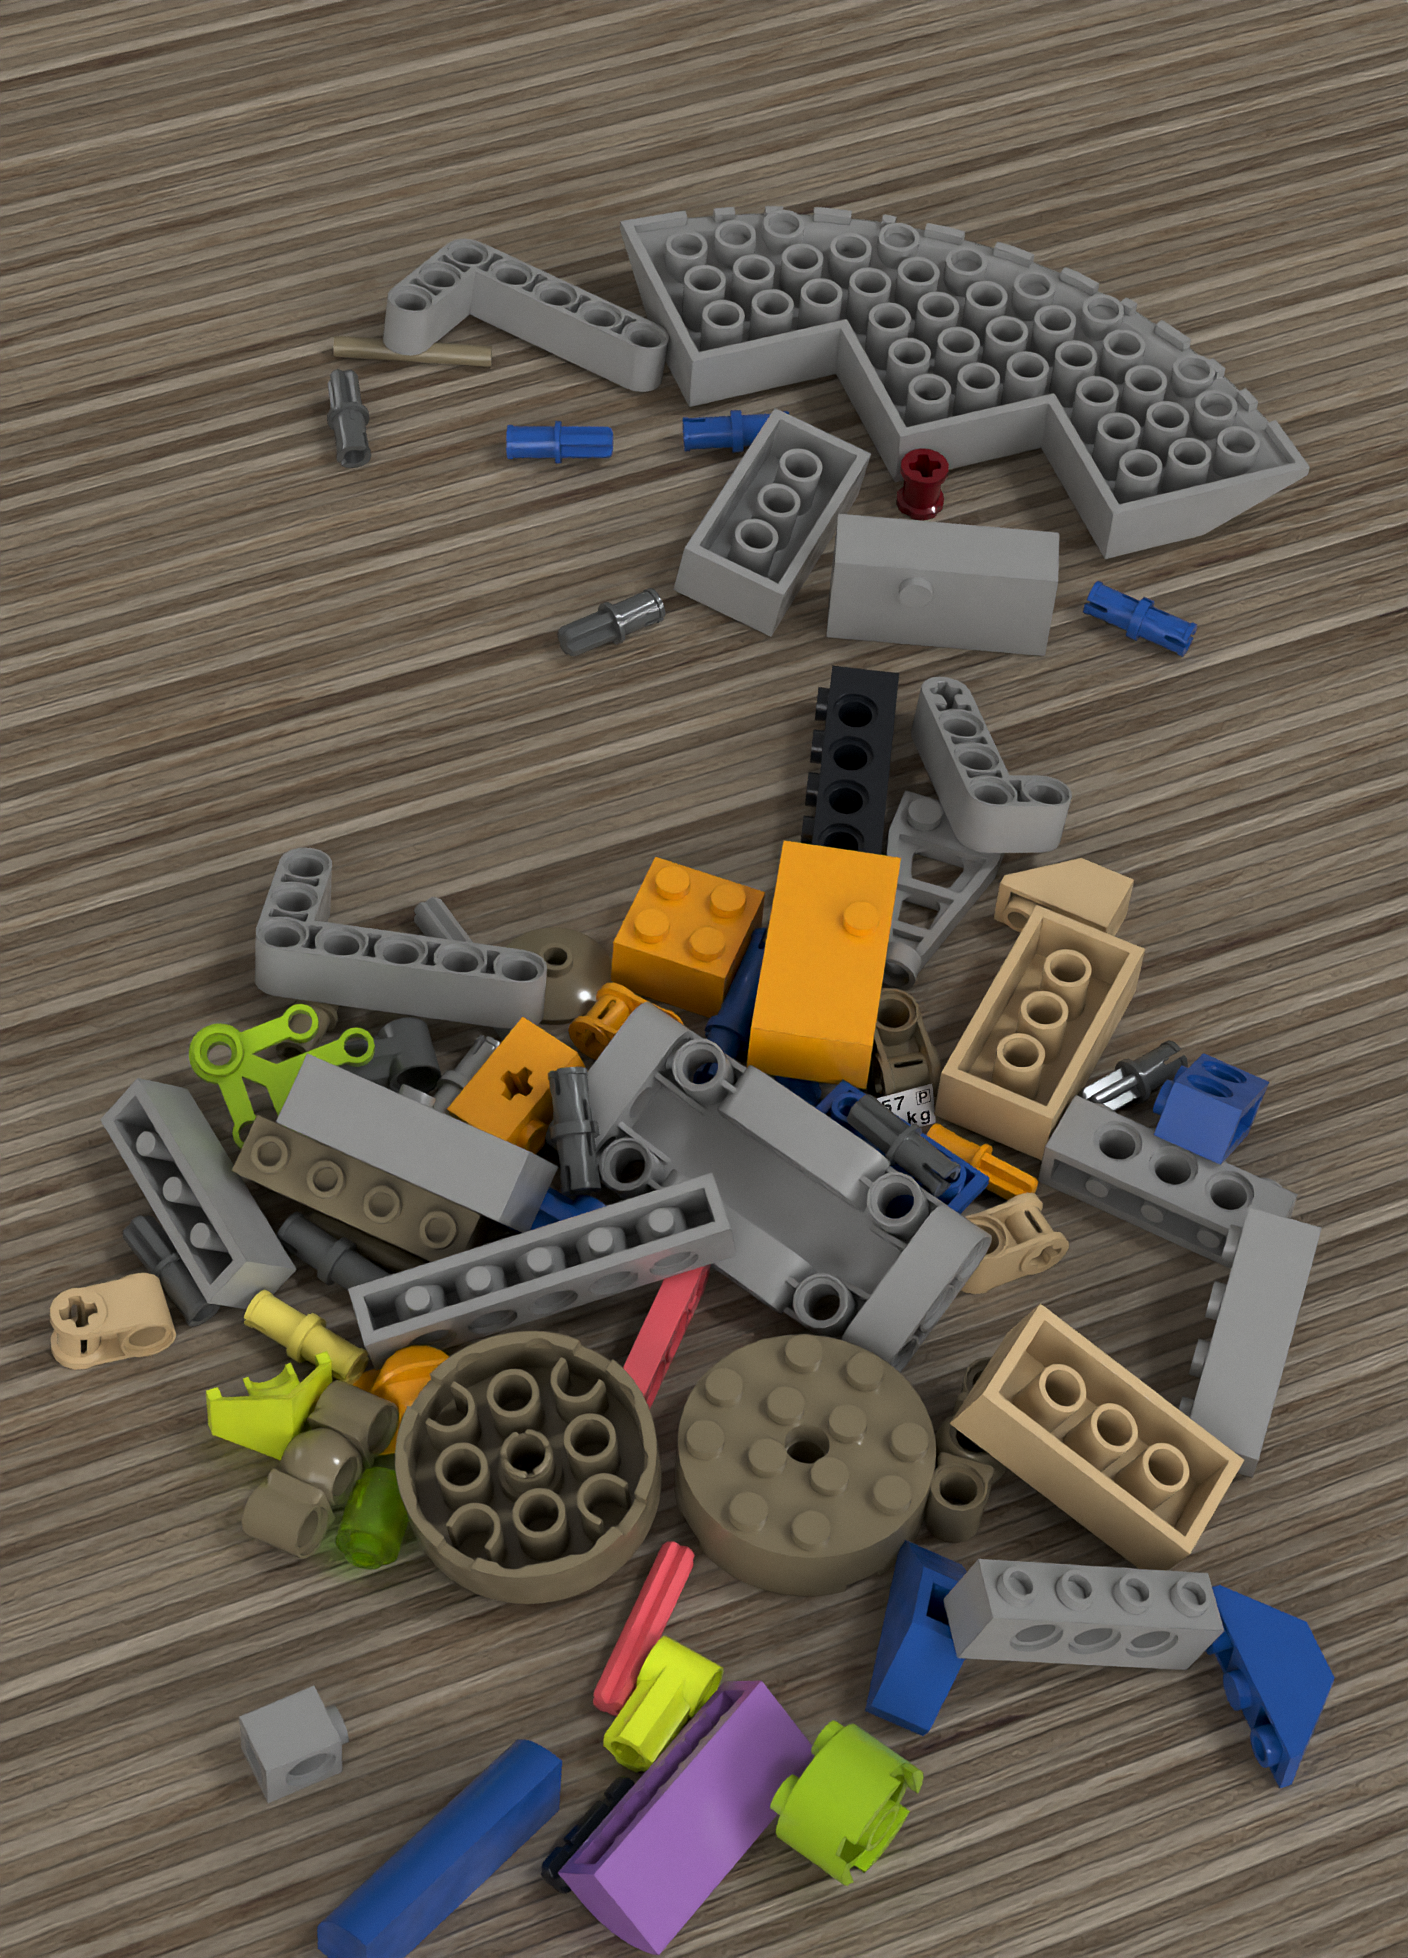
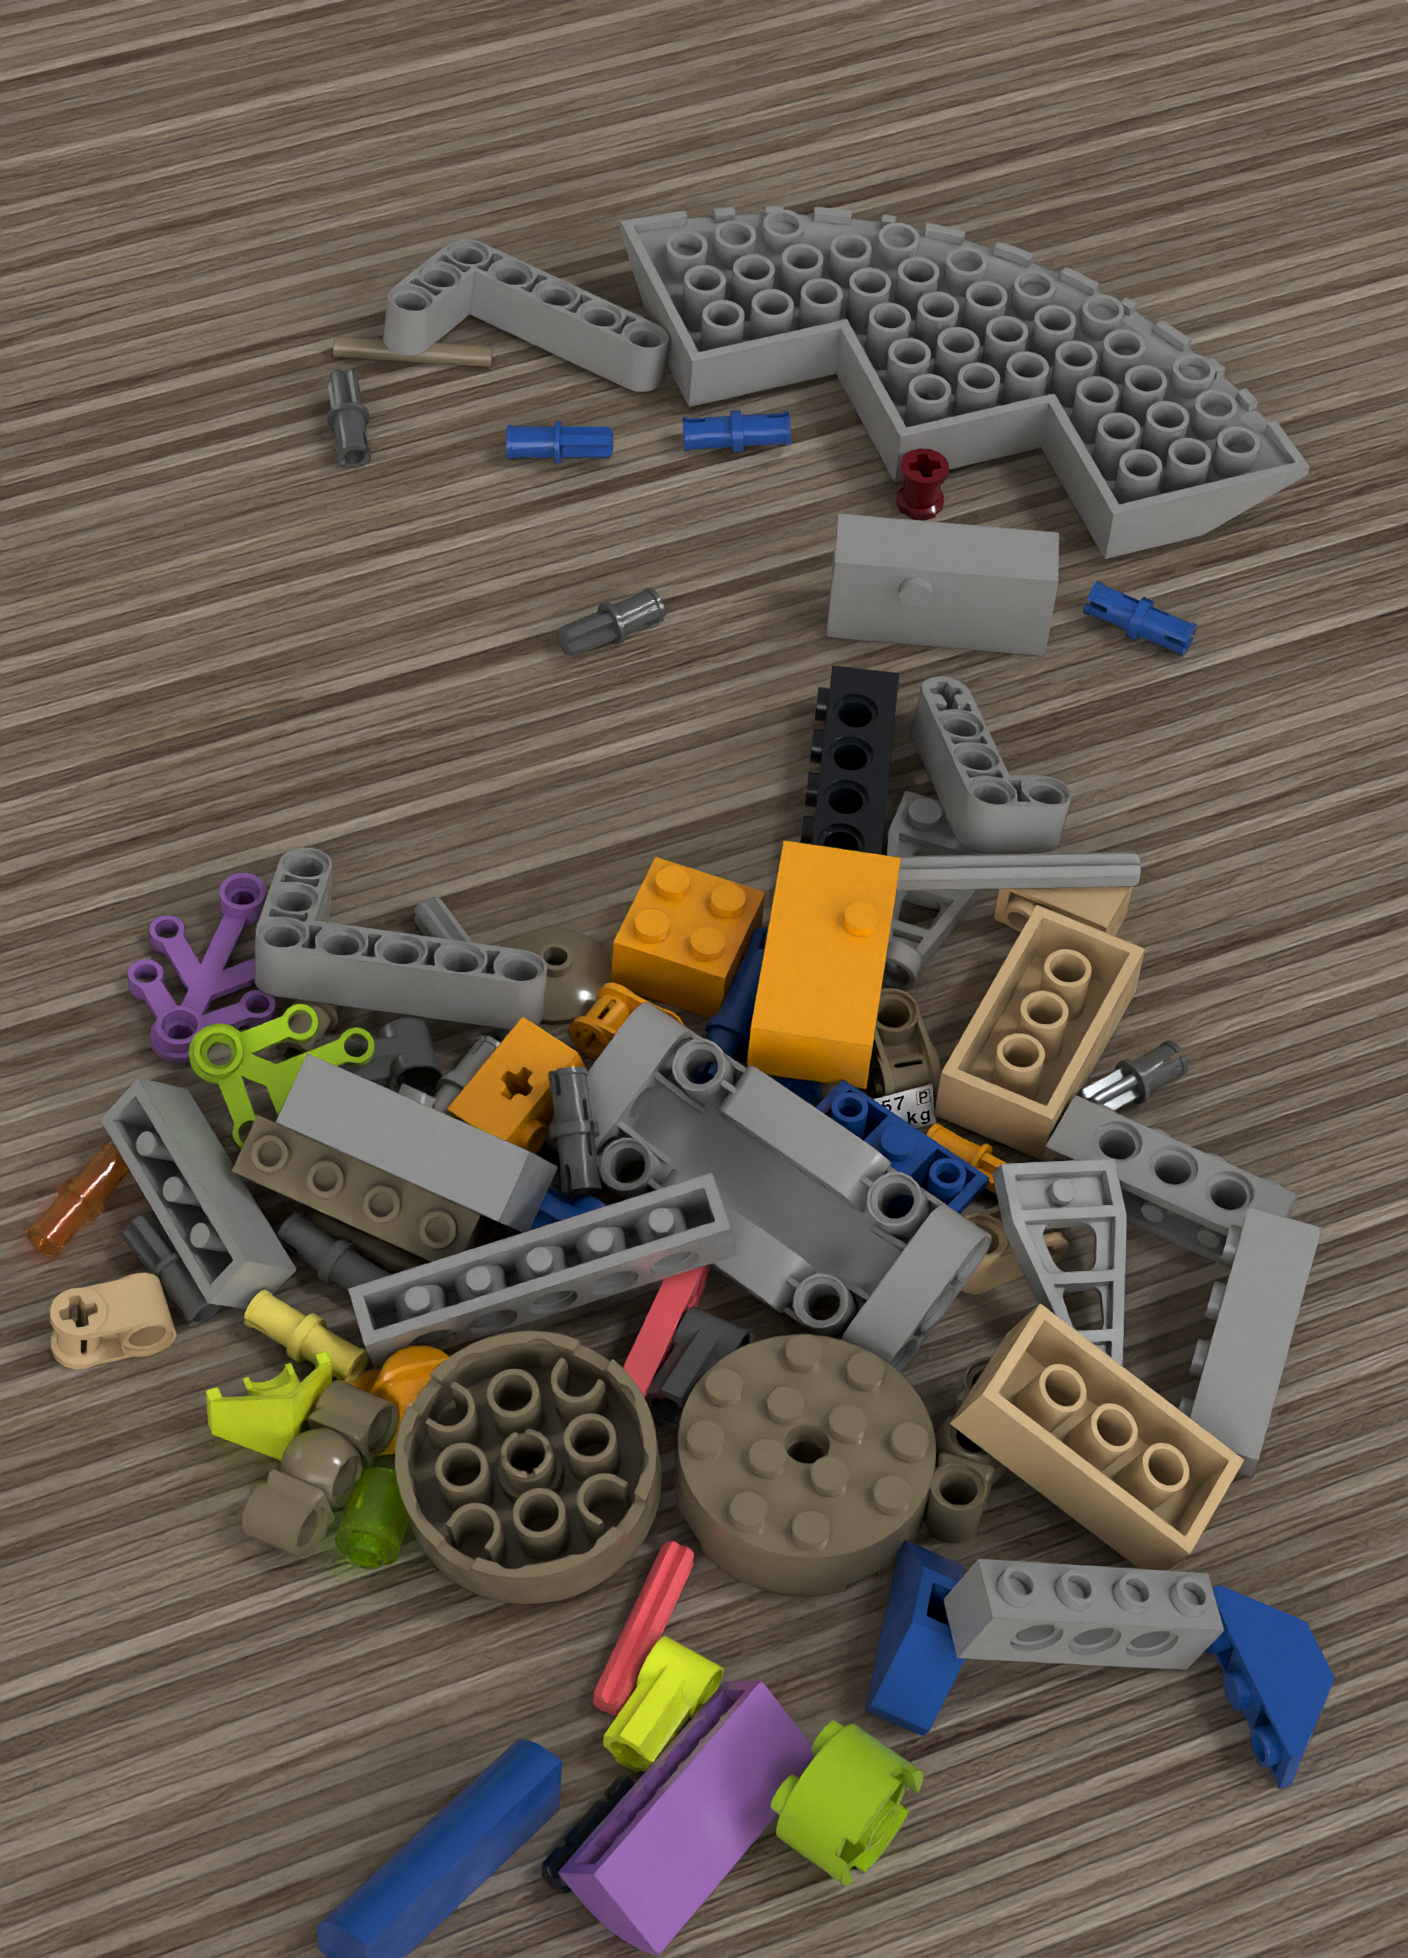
(78, 1201): none -> clear orange pin
(204, 980): none -> medium lavender plant
(293, 1743): light grey brick -> none
(696, 1347): none -> dark grey piece
(771, 522): light grey brick -> none
(903, 1144): dark grey axle -> none
(1018, 871): none -> light grey axle
(1065, 1196): none -> light grey plate
(1208, 1107): blue brick -> none

